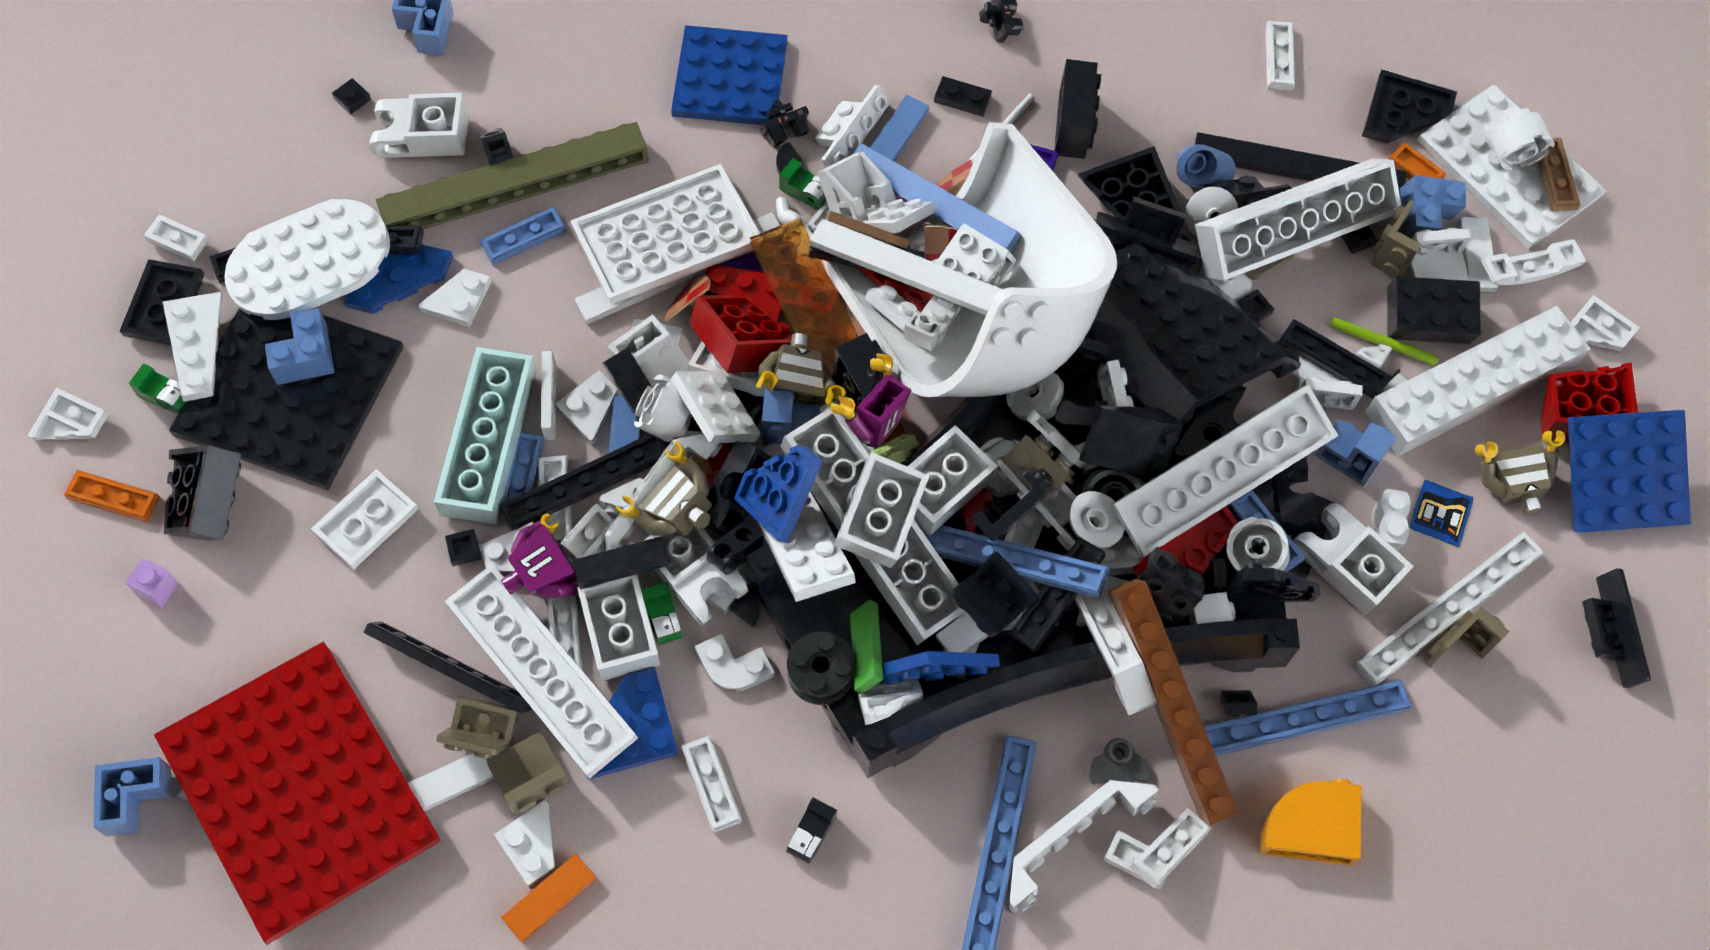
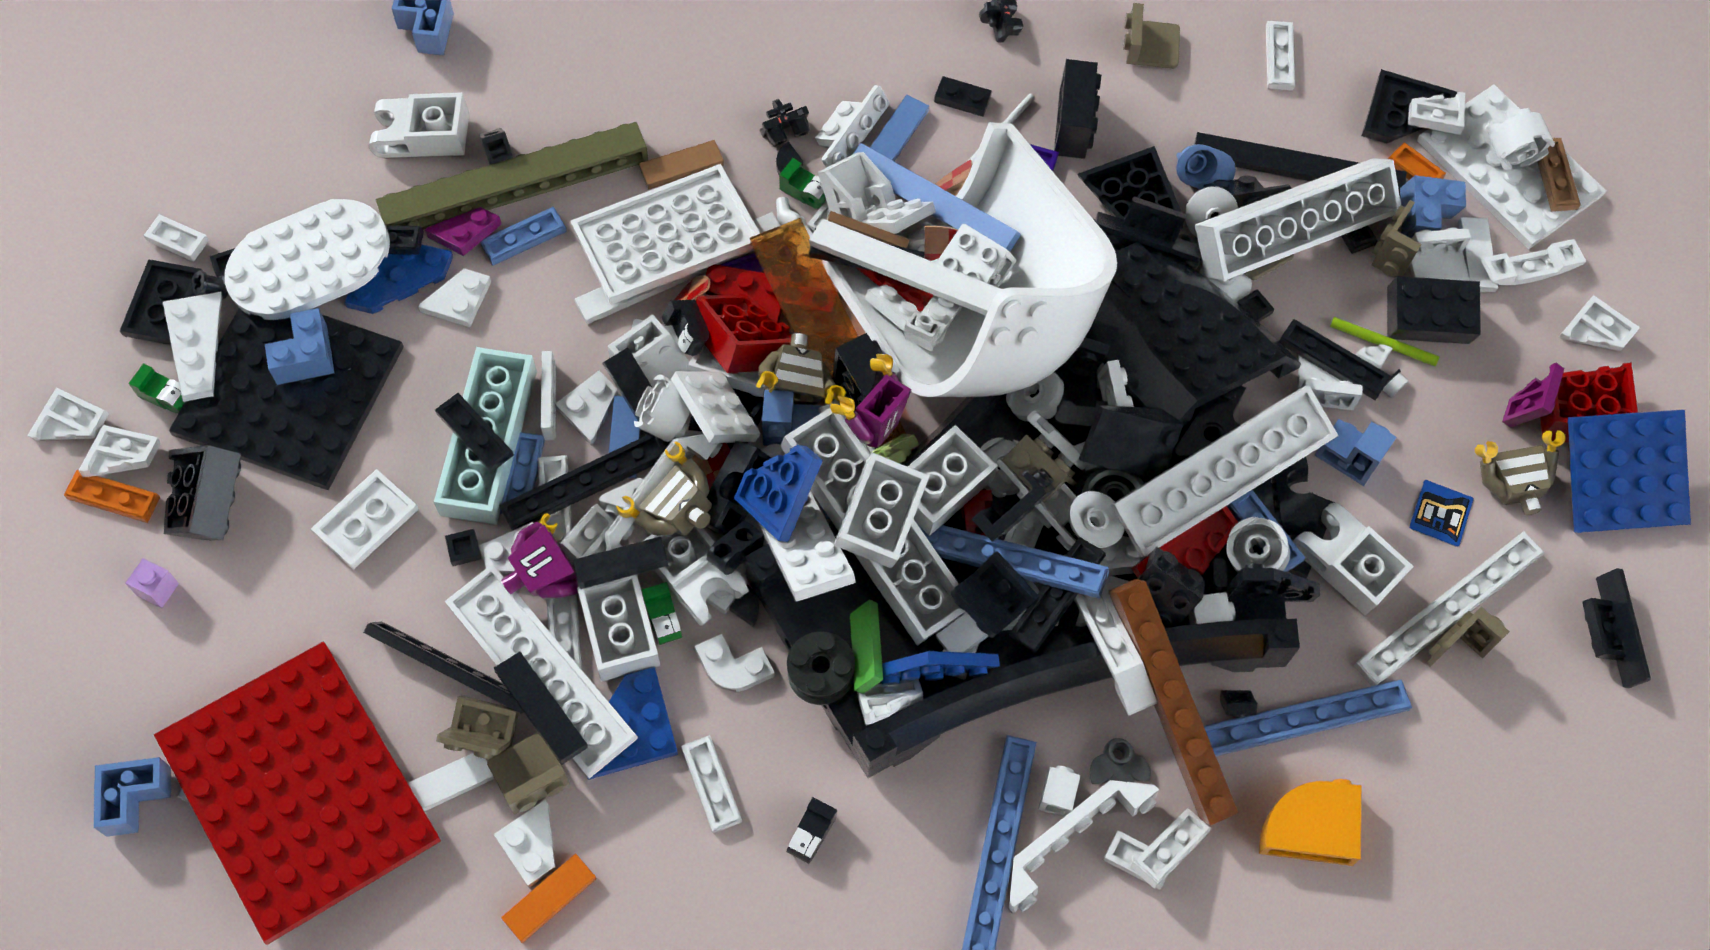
(118, 451): none -> white wing
(208, 284): none -> black bush
(351, 96): black plate -> none
(465, 230): none -> magenta wing
(474, 432): none -> black tile
(541, 708): none -> black tile
(680, 164): none -> medium nougat tile
(687, 324): none -> black leg
(728, 74): blue plate -> none
(1059, 791): none -> white brick
(1149, 41): none -> dark tan bracket
(1390, 517): white brick -> none
(1438, 113): none -> white wing
(1478, 380): white brick -> none
(1535, 399): none -> magenta wing

